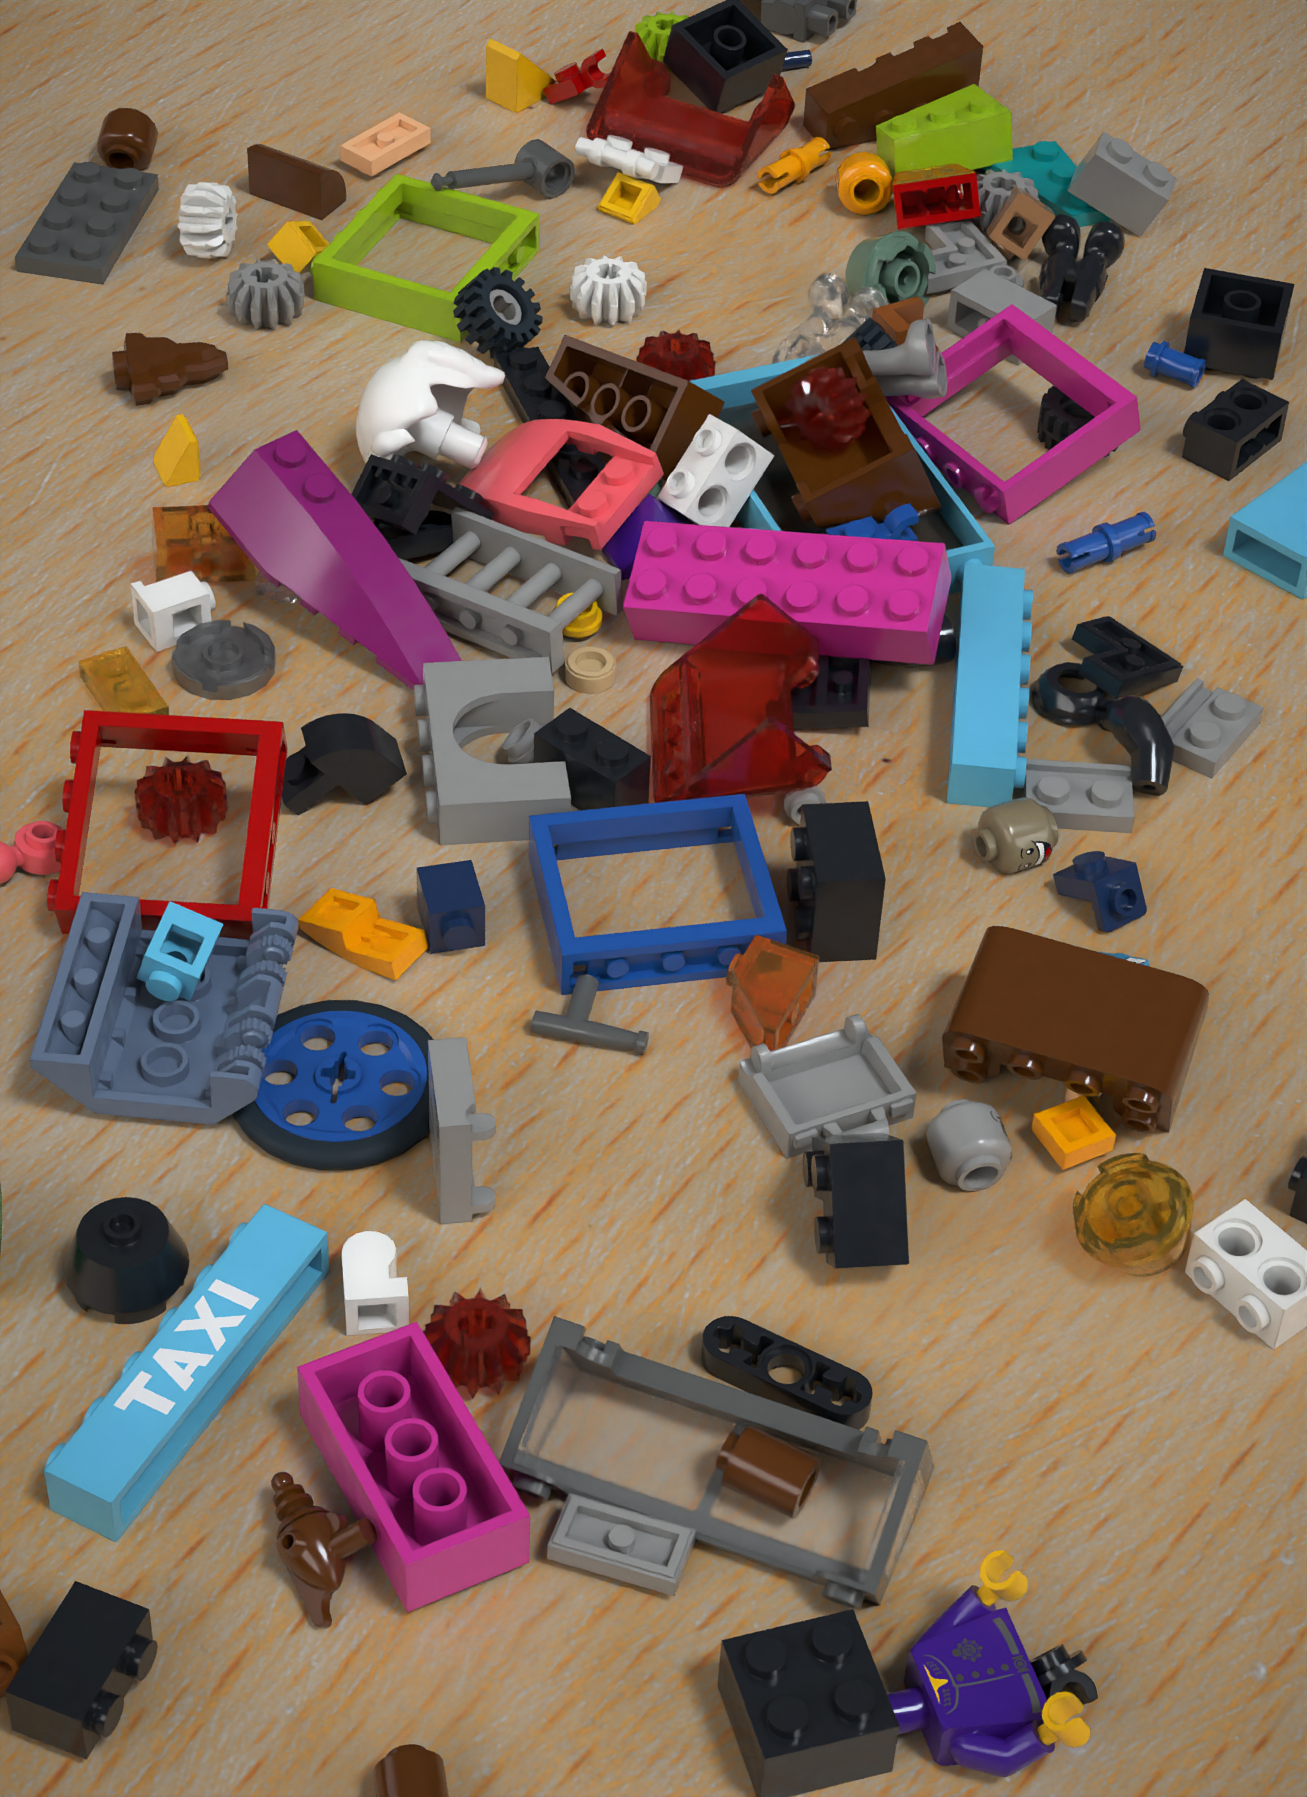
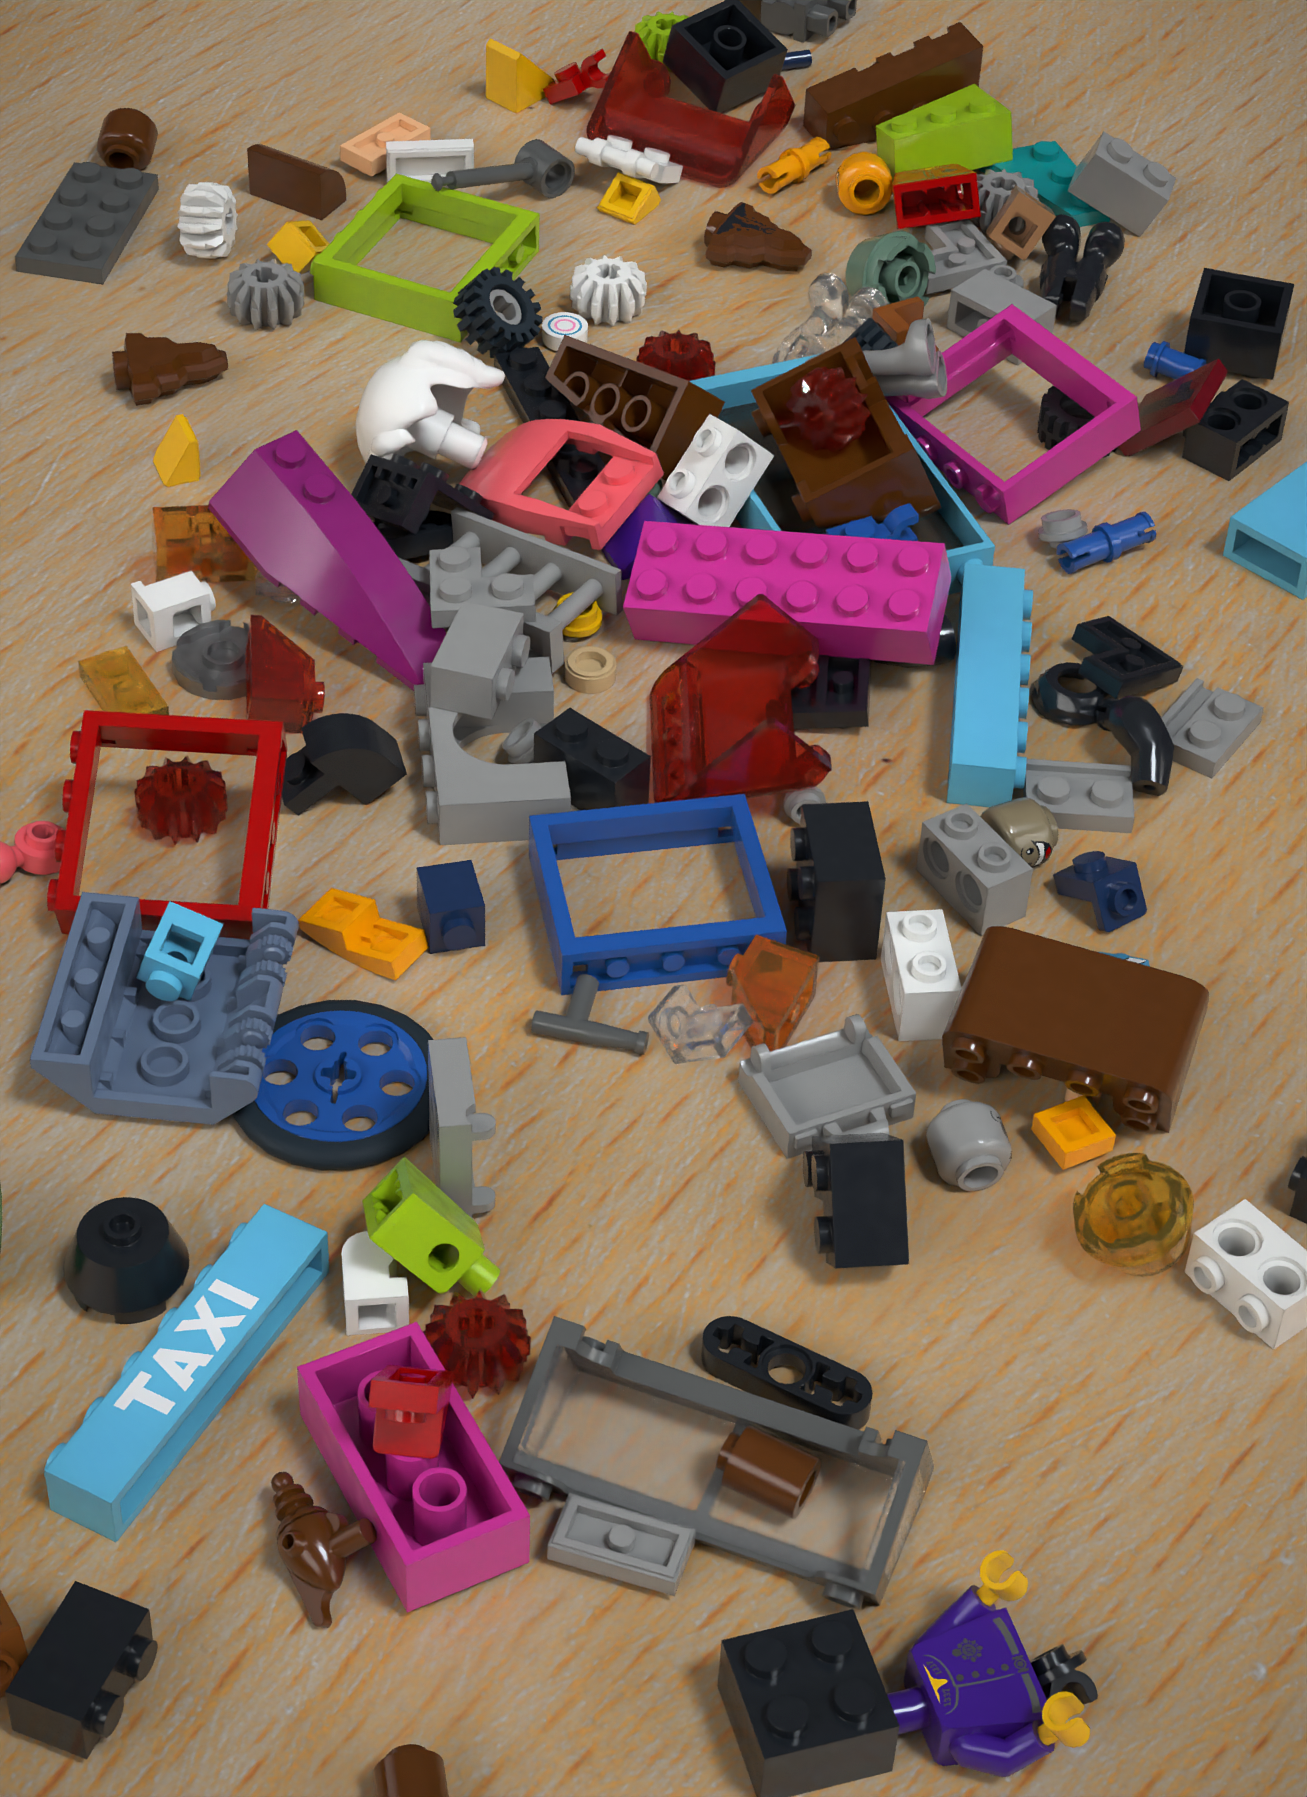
(279, 678): none -> clear red slope
(410, 1410): none -> red slope
(426, 157): none -> white tile
(427, 1231): none -> lime torso
(458, 578): none -> light grey plate
(478, 660): none -> light grey brick
(561, 324): none -> white tile
(697, 1032): none -> clear bracket
(752, 240): none -> reddish brown rock
(919, 973): none -> white brick
(974, 869): none -> light grey brick
(1061, 527): none -> light grey plate
(1175, 406): none -> dark red tile

